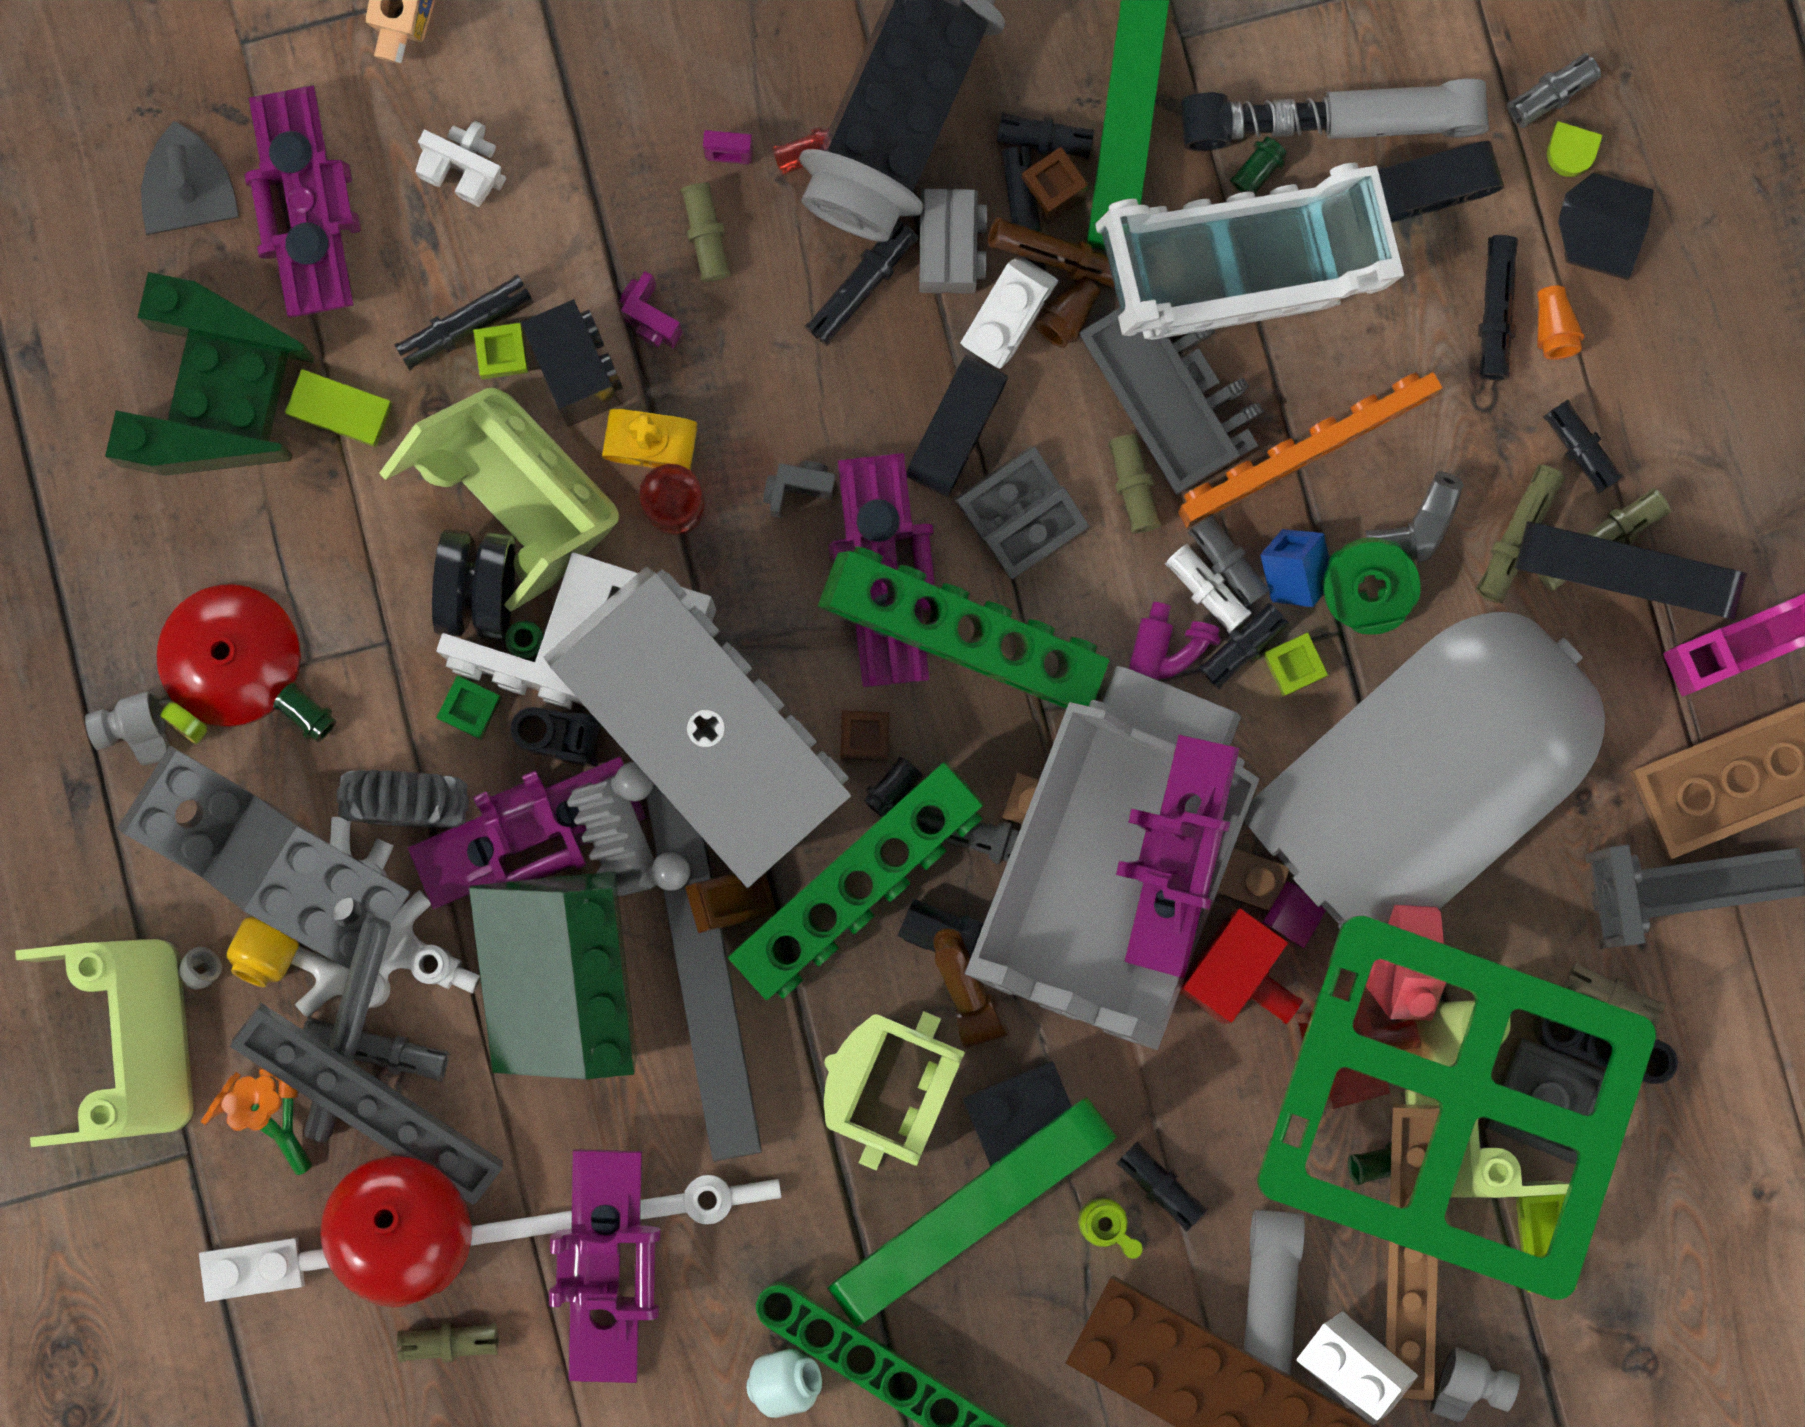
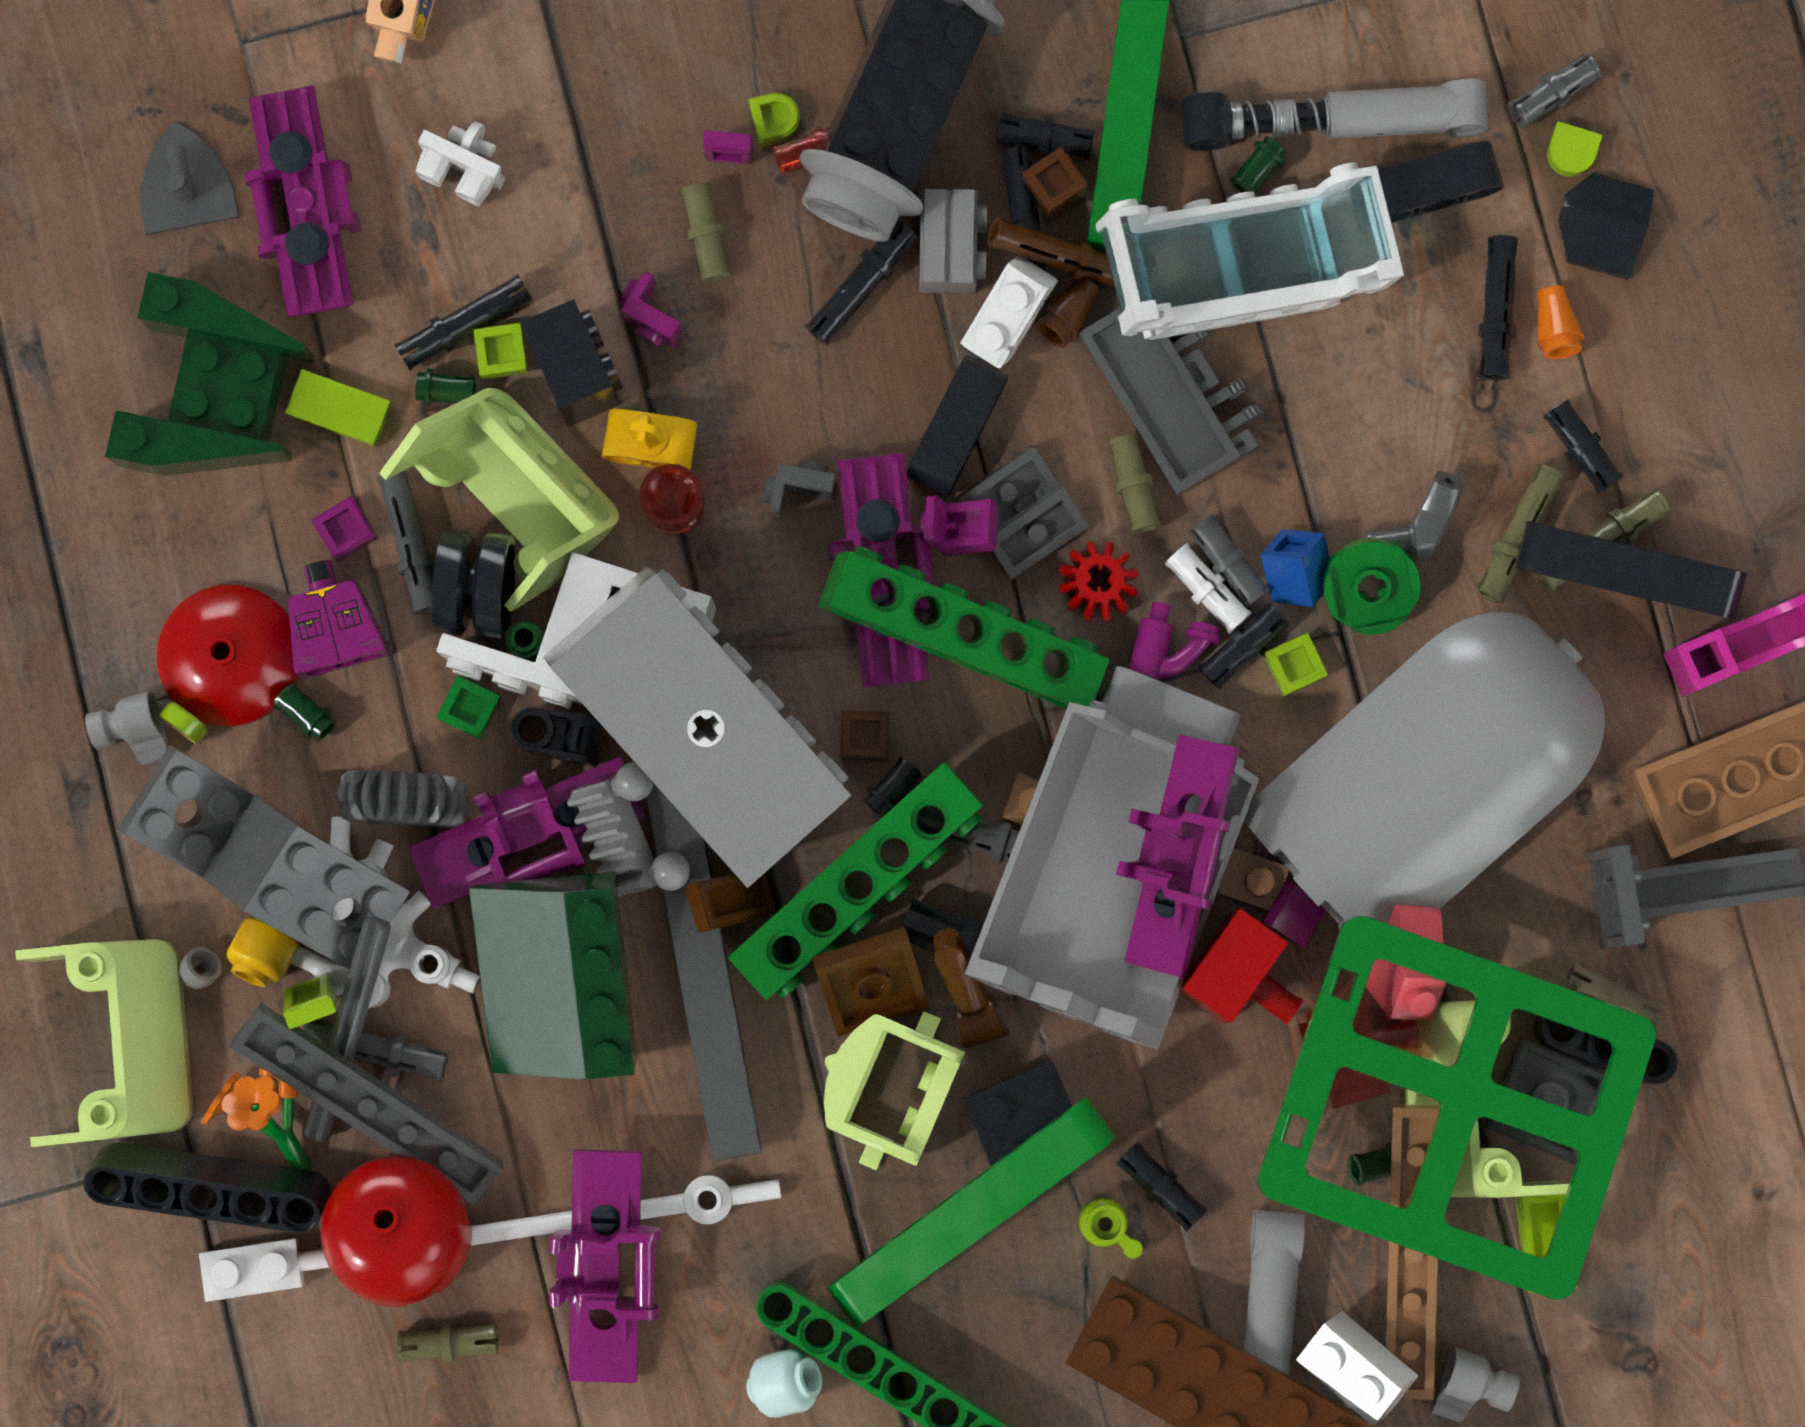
(186, 1196): none -> black beam
(309, 1000): none -> lime tile
(332, 624): none -> magenta torso
(344, 528): none -> magenta tile
(414, 558): none -> dark grey pin
(443, 387): none -> dark green pin
(775, 118): none -> lime tile
(870, 980): none -> reddish brown plate
(960, 526): none -> magenta bracket
(1081, 580): none -> red gear
(1325, 438): orange plate -> none

